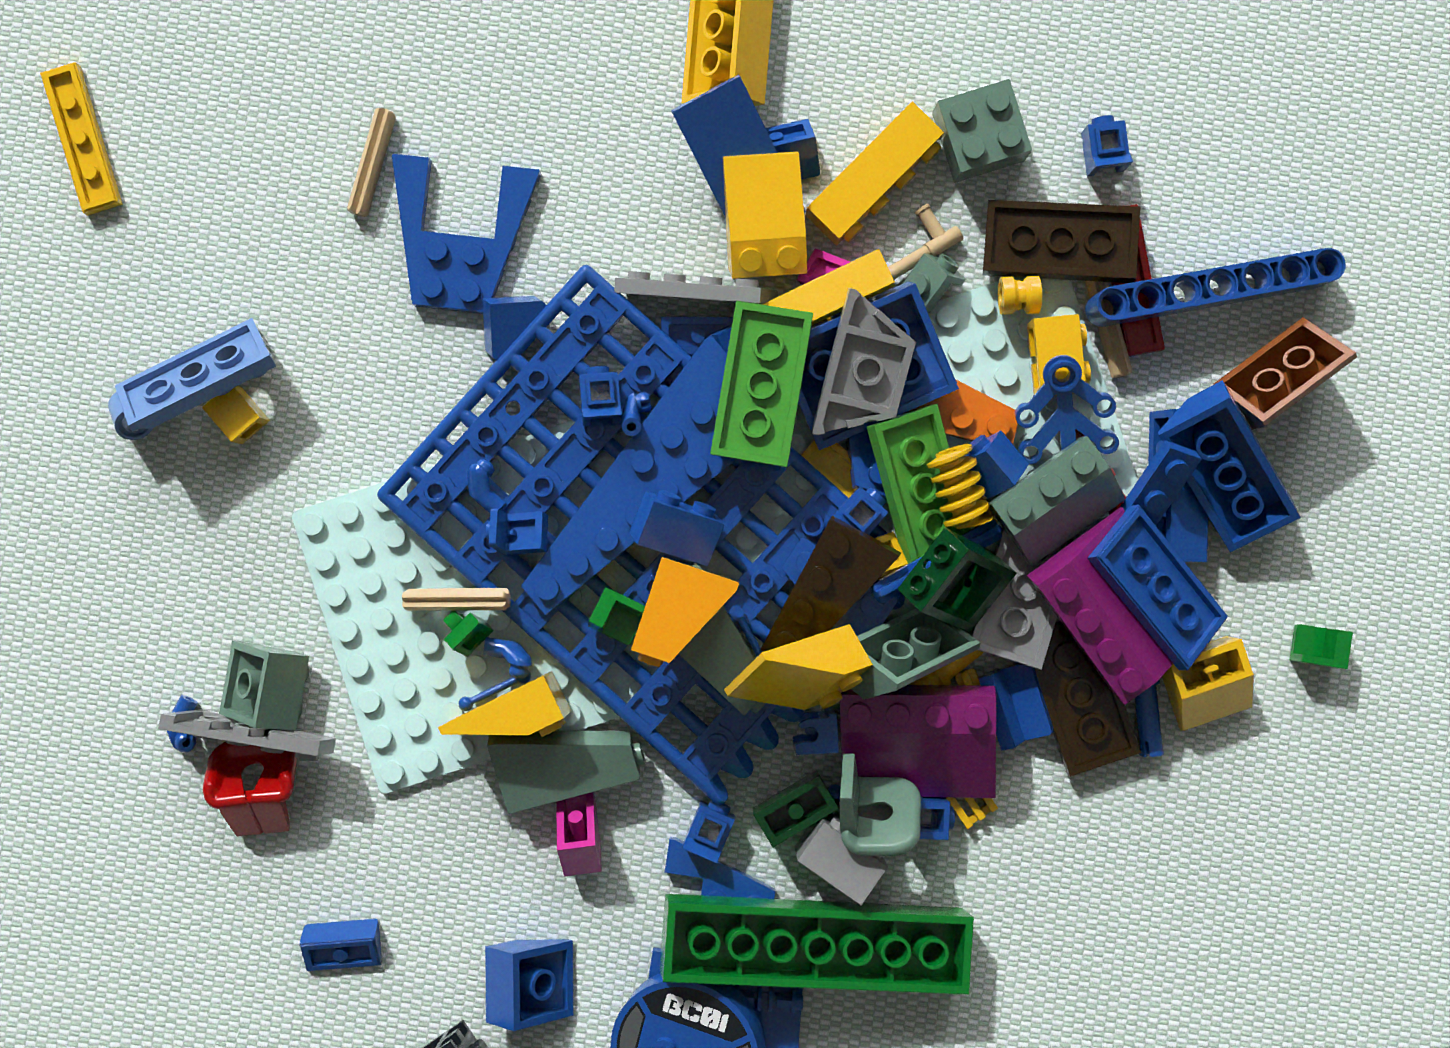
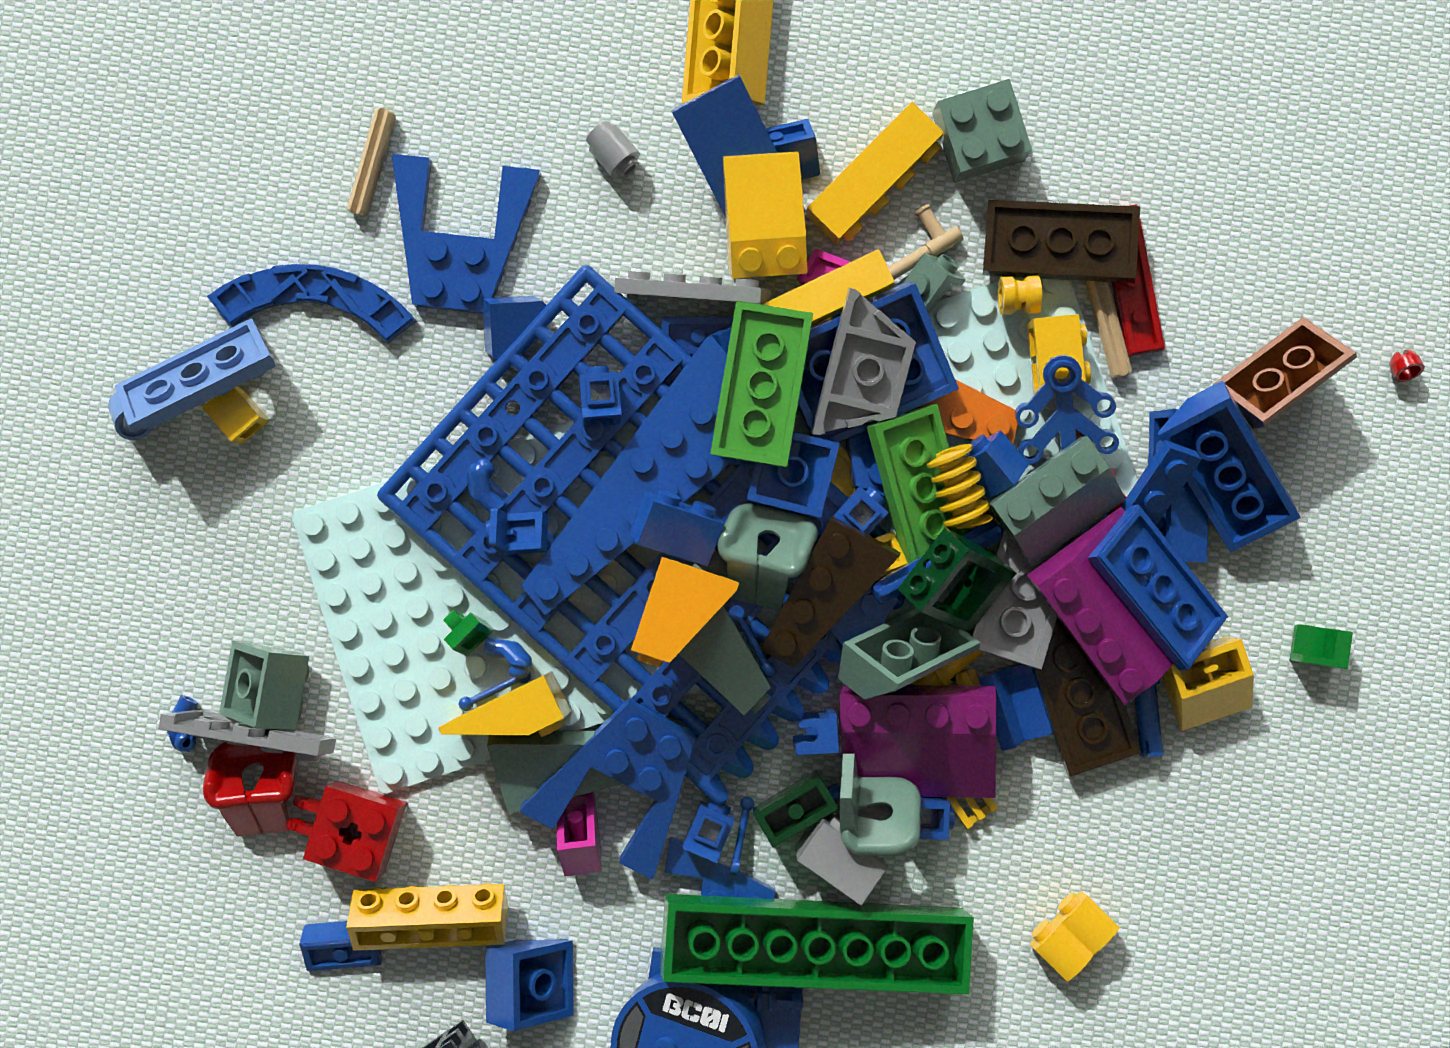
(81, 138): yellow tile -> none
(312, 285): none -> blue tile
(330, 834): none -> red hinge
(428, 917): none -> yellow brick
(456, 599): tan axle -> none
(613, 150): none -> light grey brick
(616, 616): green panel -> none
(631, 414): blue arm -> none
(638, 752): none -> blue wing
(746, 804): none -> blue hinge
(767, 577): none -> sand green piece
(801, 485): none -> blue slope
(804, 671): yellow slope -> none
(1073, 935): none -> yellow brick
(1105, 145): blue window -> none
(1230, 279): blue beam -> none
(1406, 366): none -> red hinge

